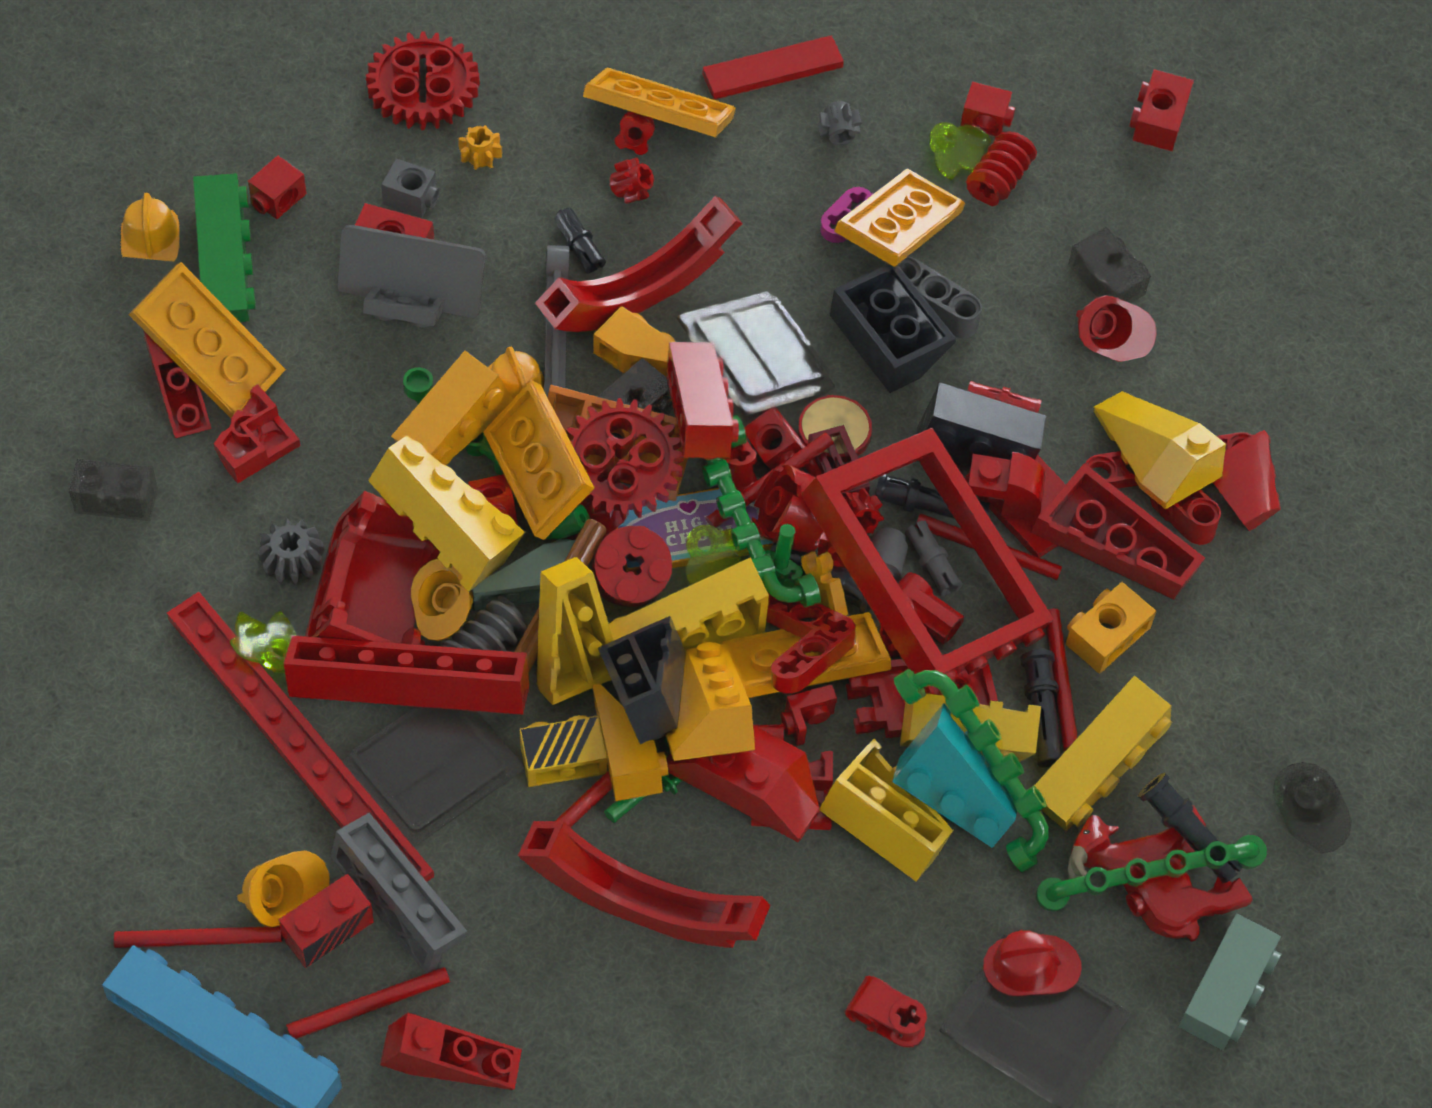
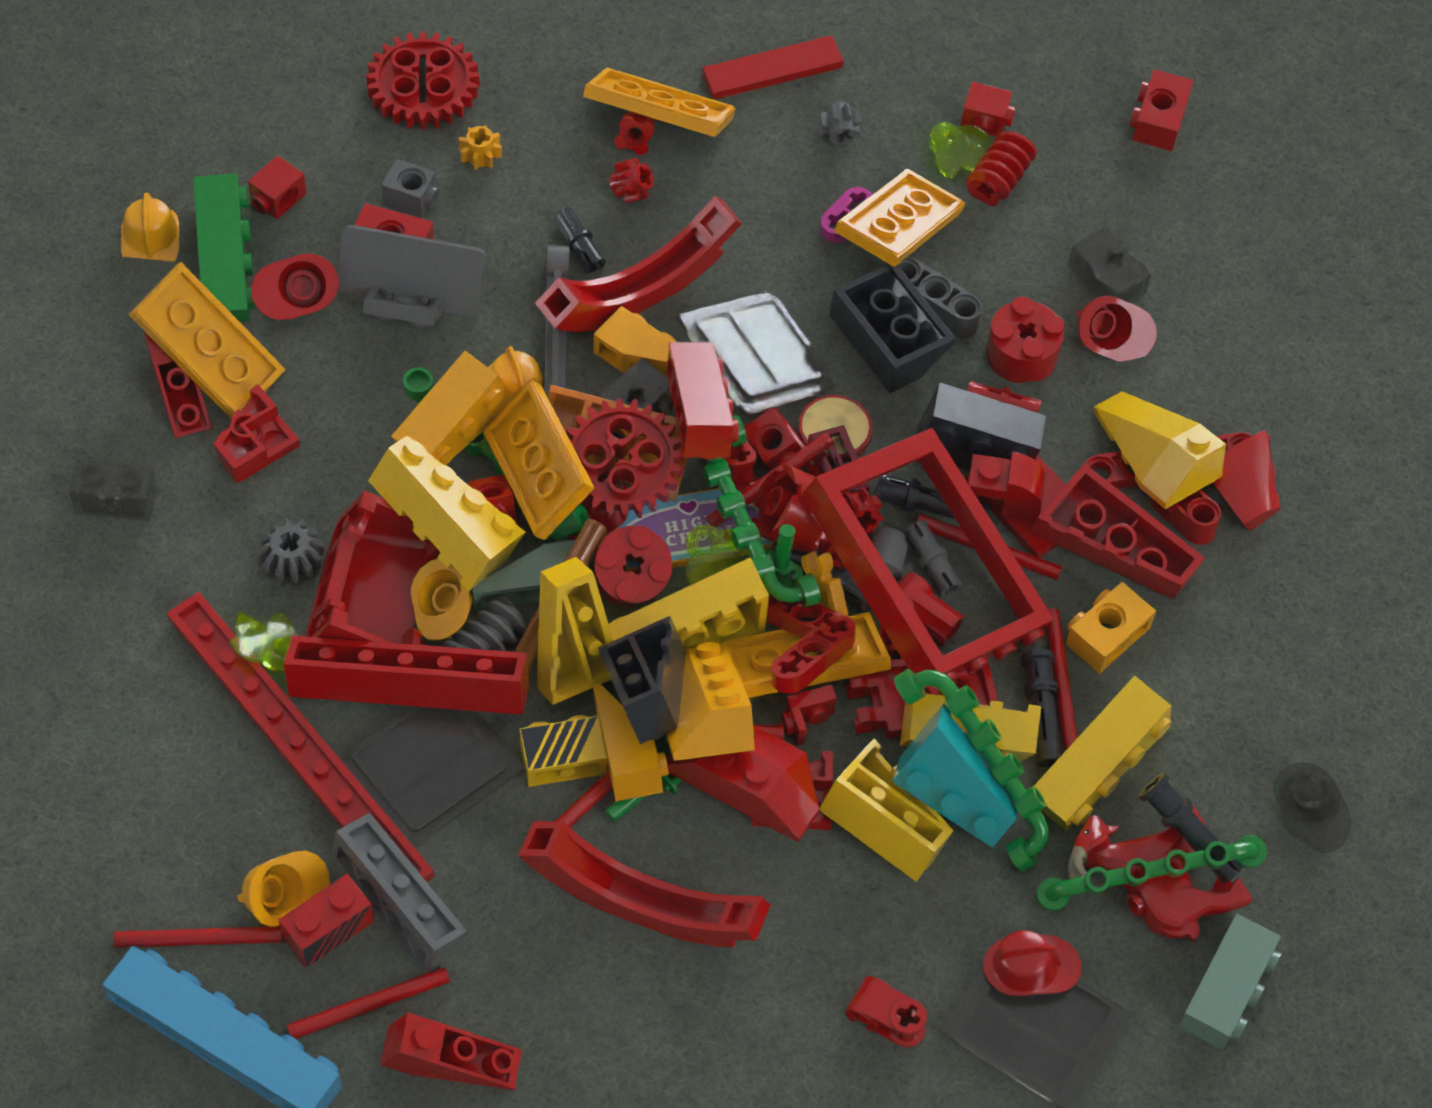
(295, 286): none -> red piece
(1024, 341): none -> red brick

